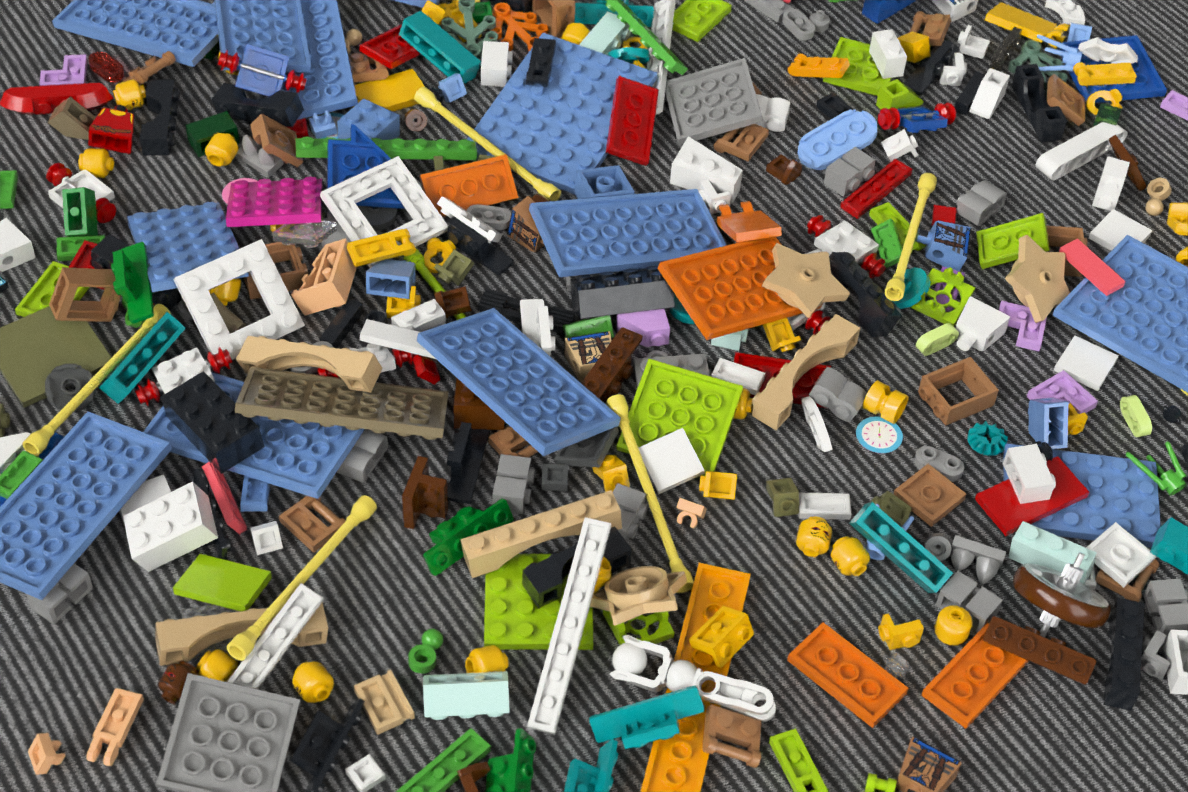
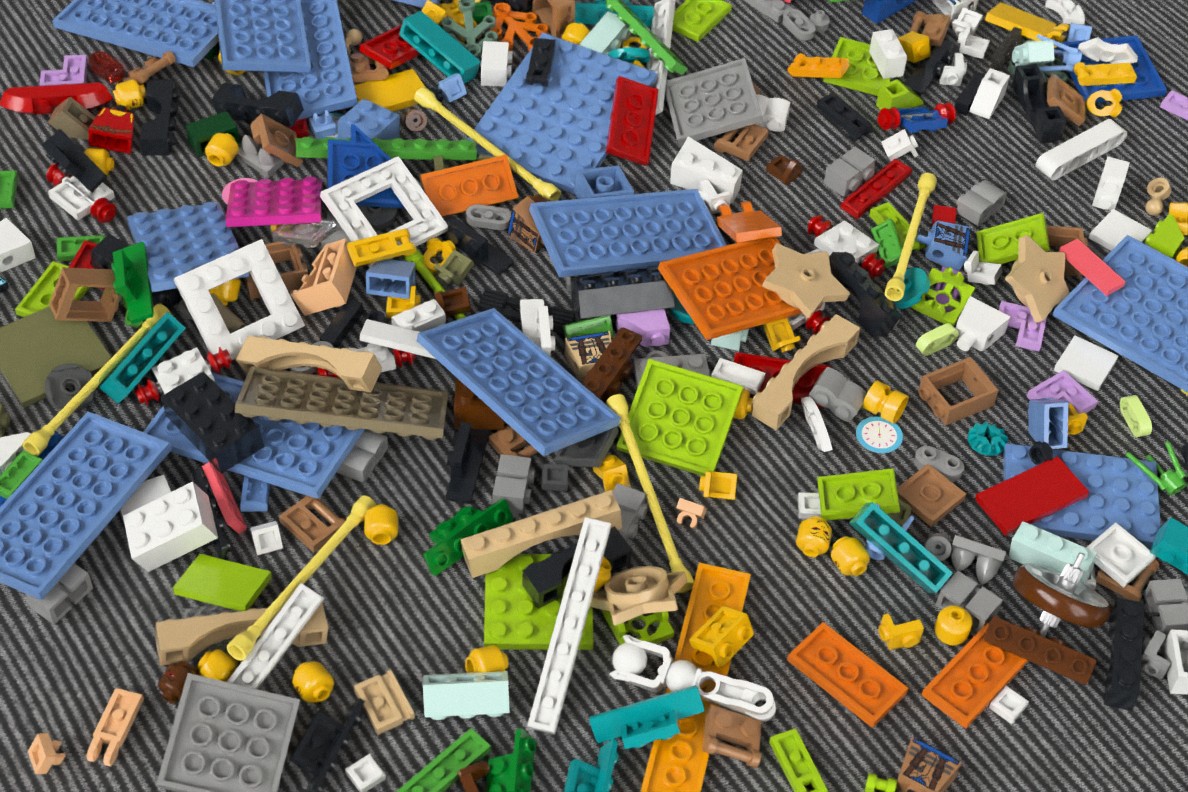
(73, 160): none -> black bracket
(79, 212): green brick -> none
(261, 71): plate -> none
(381, 524): none -> yellow head
(423, 495): reddish brown bracket -> none
(426, 369): red tile -> none
(431, 641): bright green plate -> none
(451, 209): white wing -> none
(671, 461): white tile -> none
(784, 496): olive bracket -> none
(837, 137): light blue tile -> none
(846, 494): none -> lime tile
(896, 665): clear plate -> none
(966, 18): none -> white bracket
(981, 272): none -> white bracket
(1008, 704): none -> white tile
(1029, 473): white brick -> none
(1033, 53): none -> light aqua brick
(1107, 114): clear green panel -> none
(1133, 170): reddish brown plate -> none
(1166, 238): none -> lime slope
(1171, 414): black piece -> none

